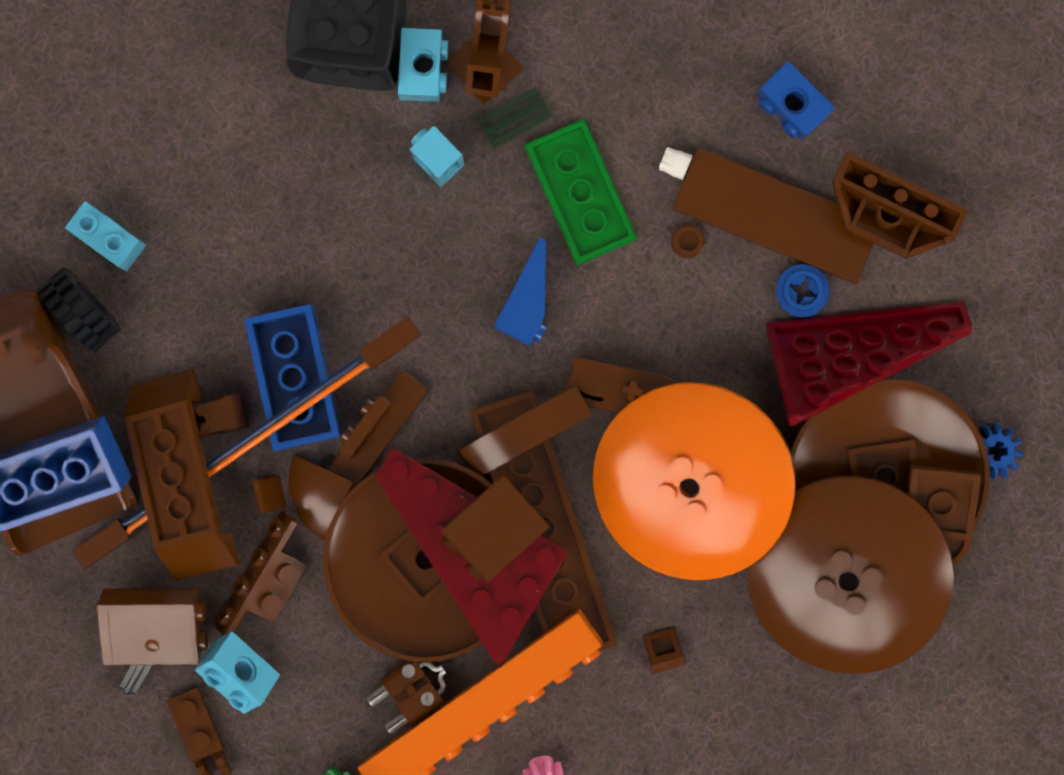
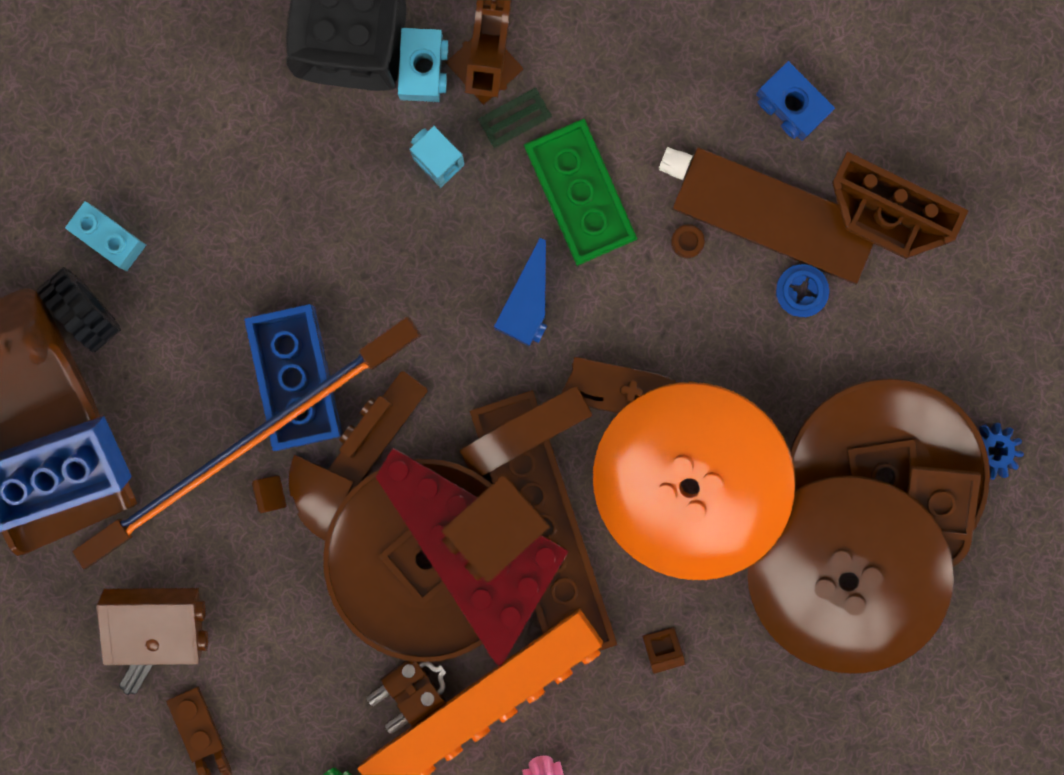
(176, 477): reddish brown slope -> none
(222, 415): reddish brown piece -> none
(237, 672): medium azure brick -> none
(267, 579): reddish brown bracket -> none
(840, 355): dark red wing -> none

